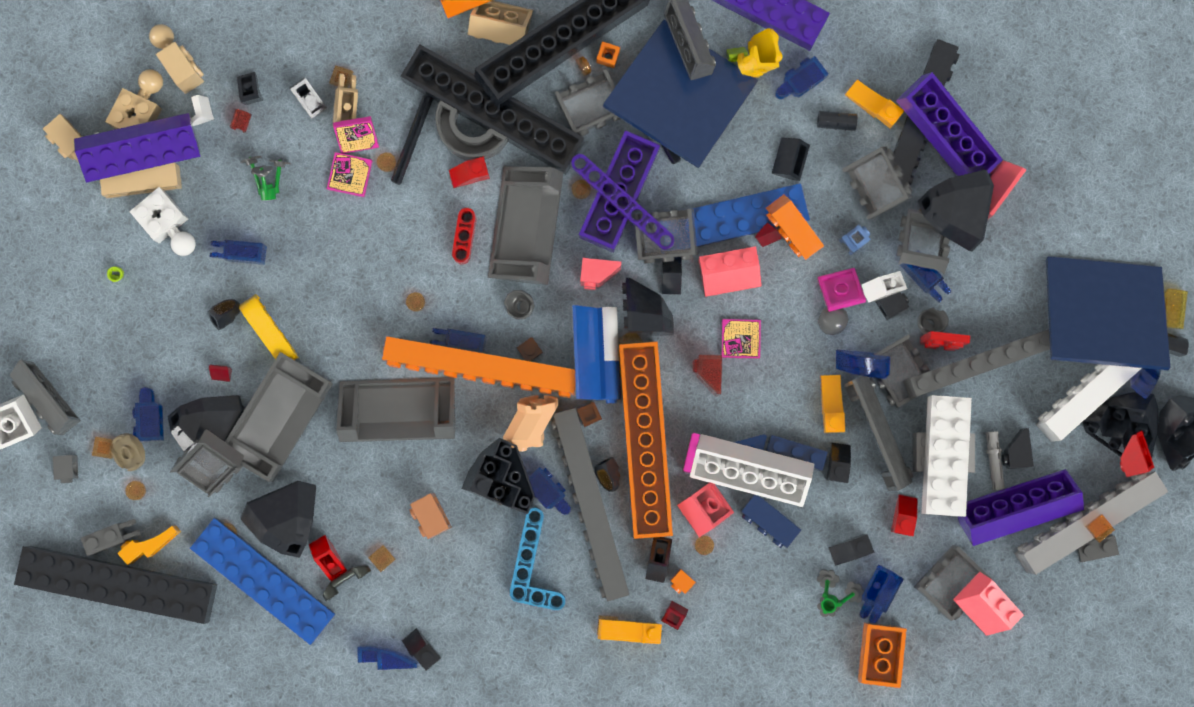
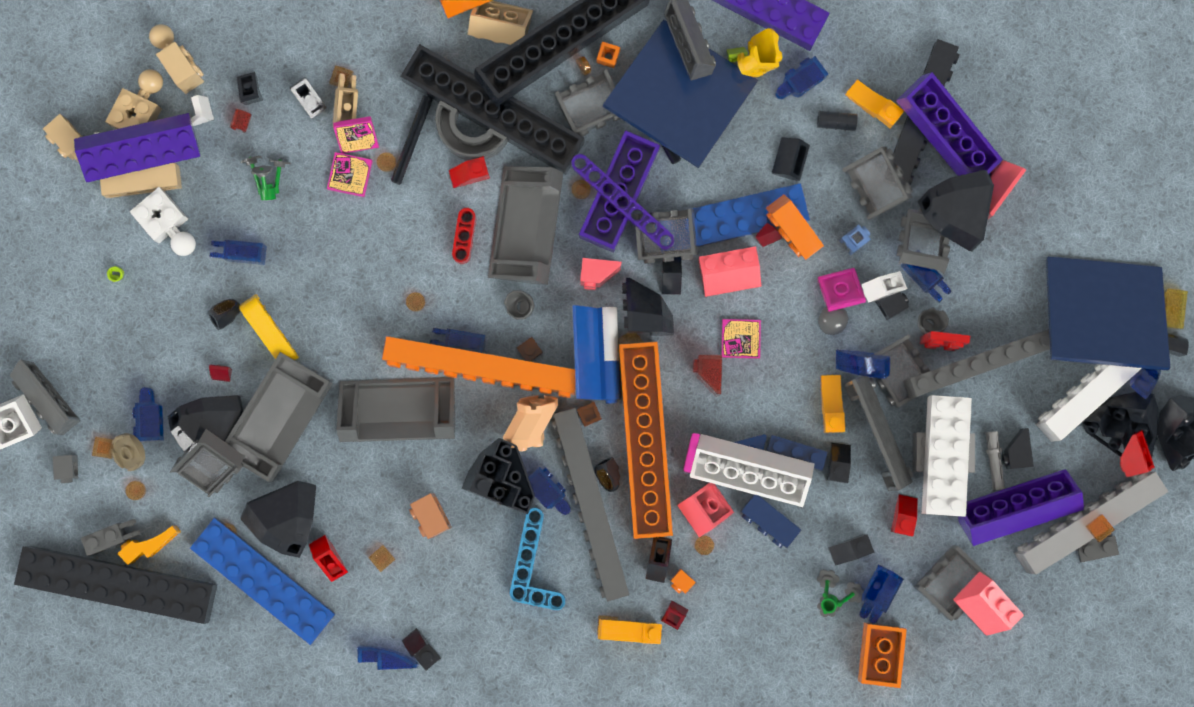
(331, 590): pearl dark grey bar -> none

